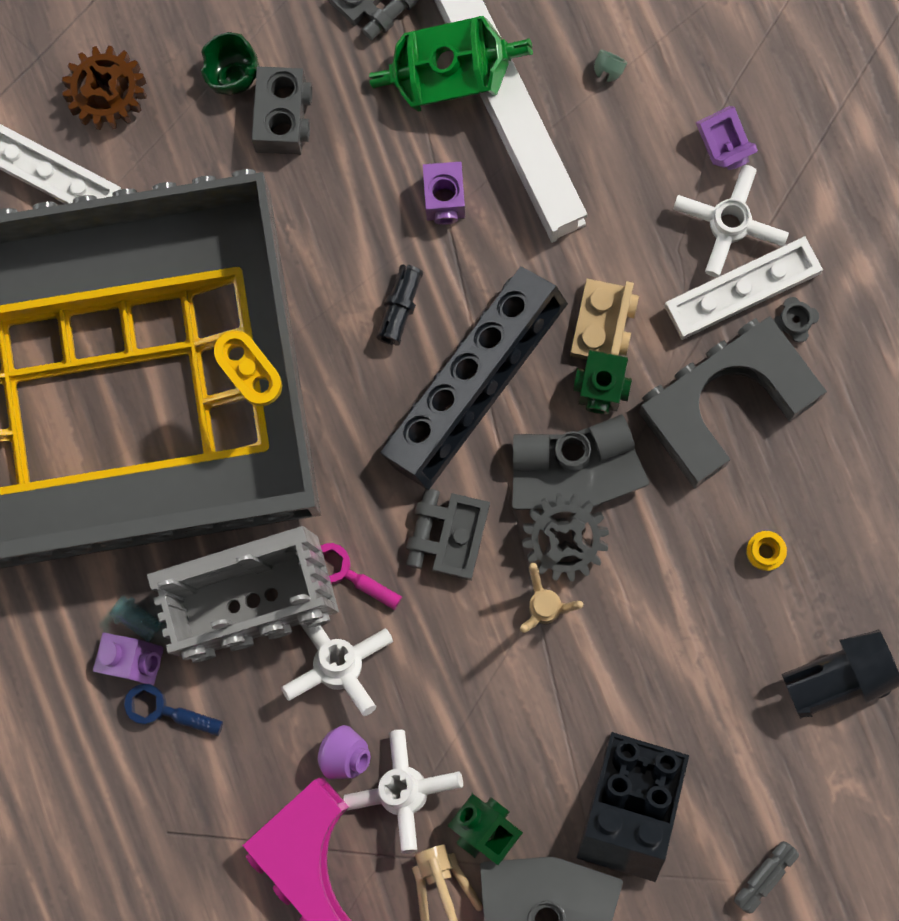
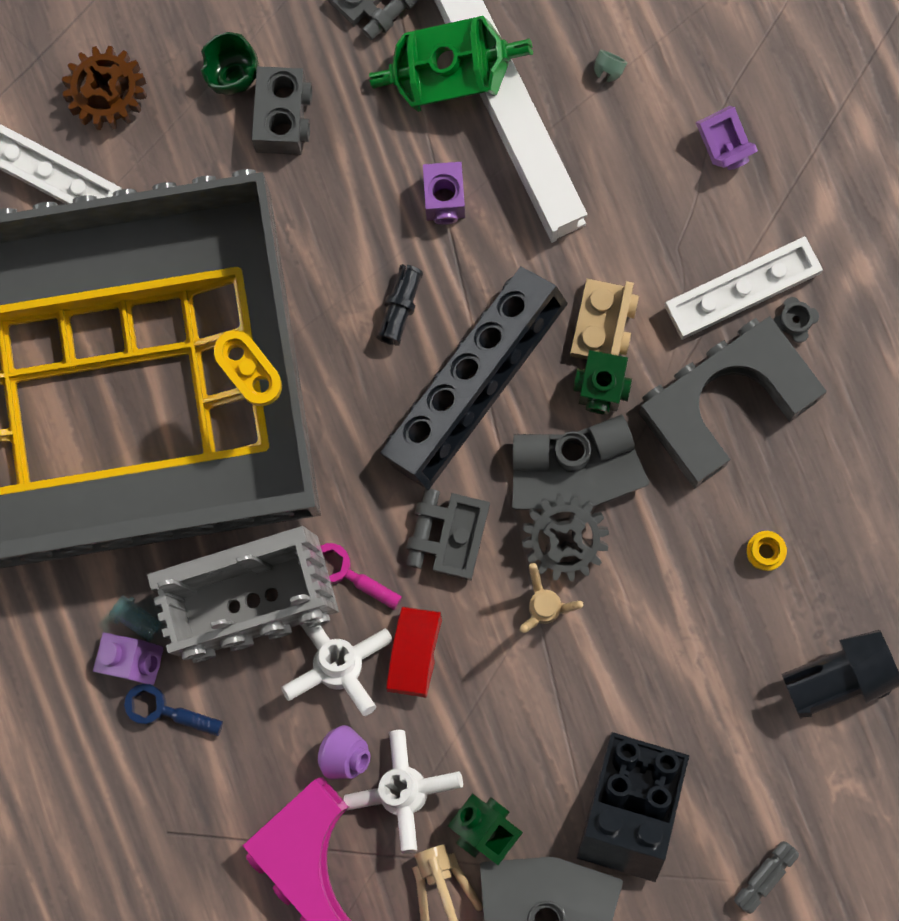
(413, 652): none -> red slope
(734, 206): white bar -> none

